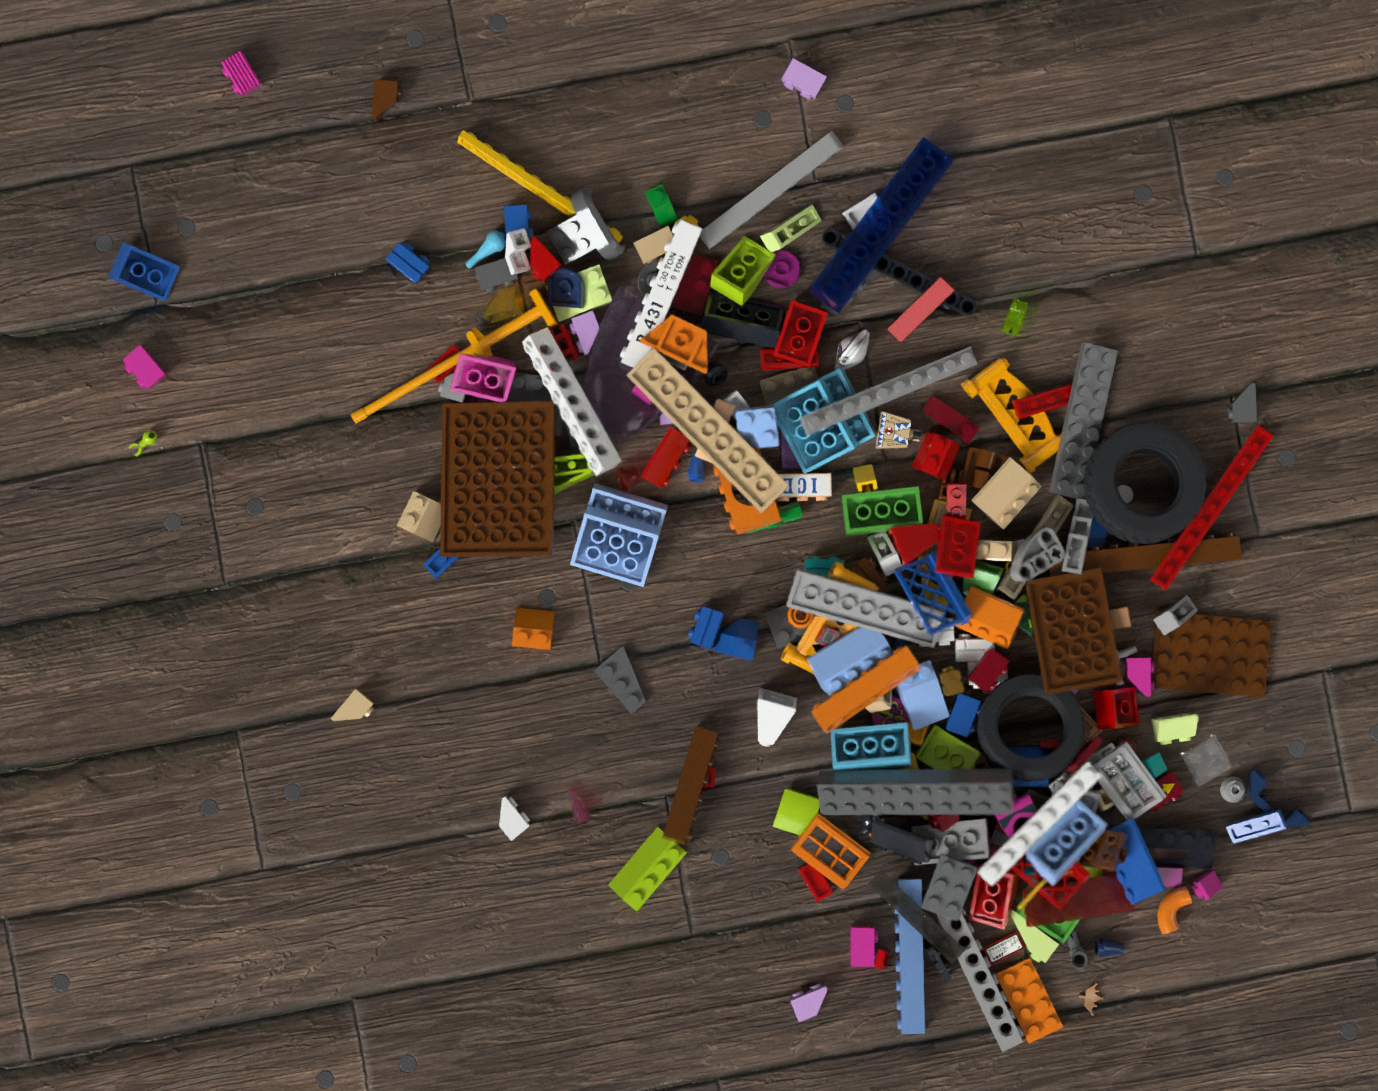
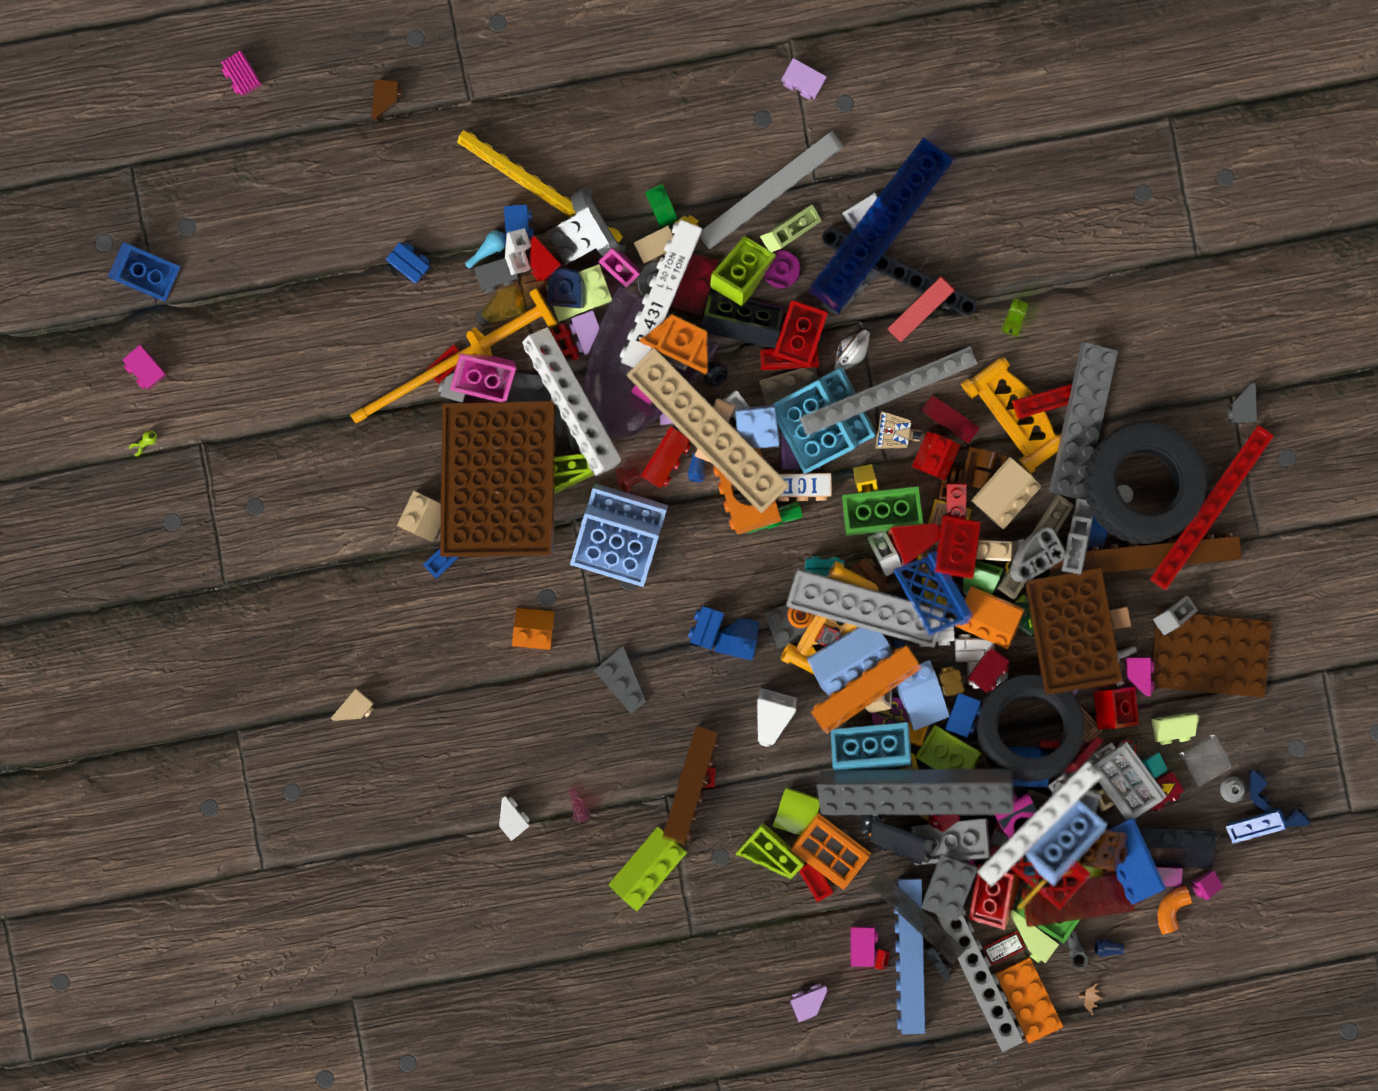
(620, 266): none -> dark pink slope
(770, 851): none -> lime wedge

